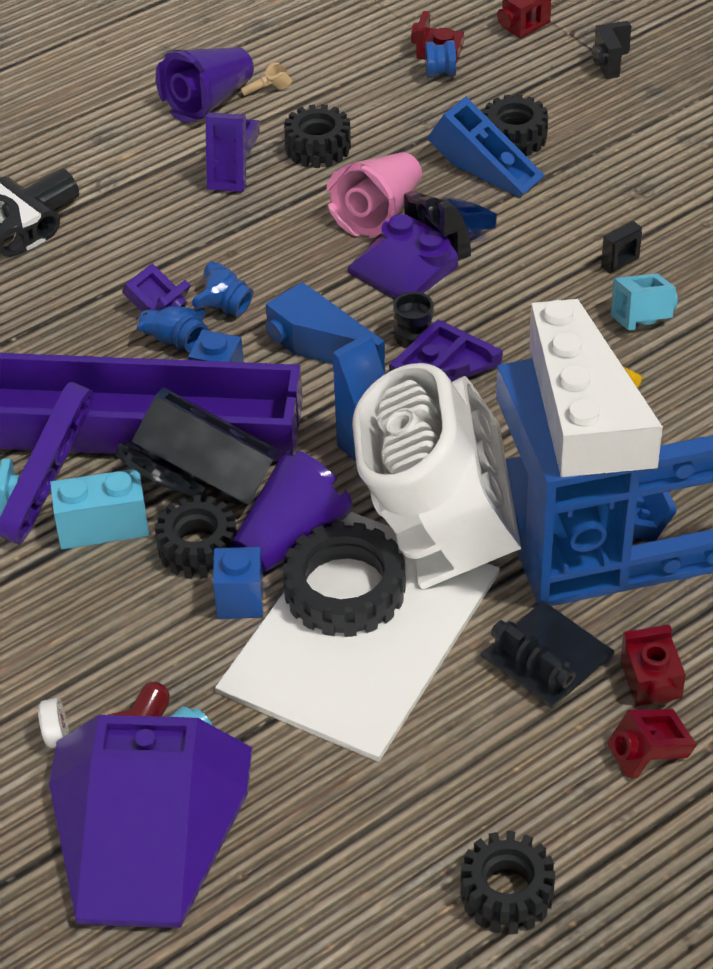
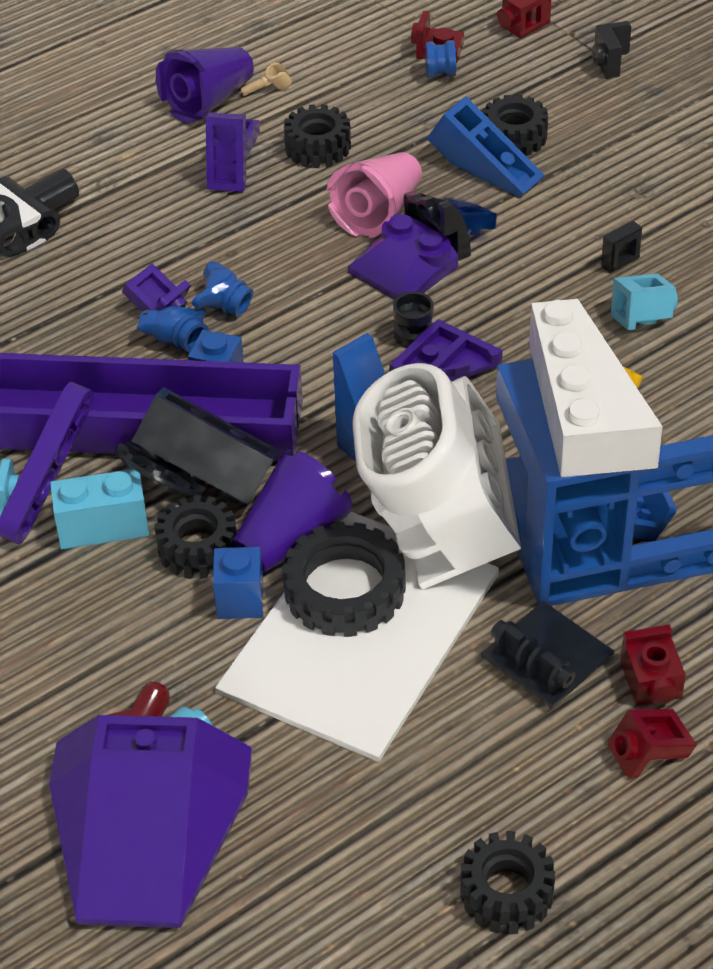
(52, 721): white tile -> none
(313, 325): blue slope -> none

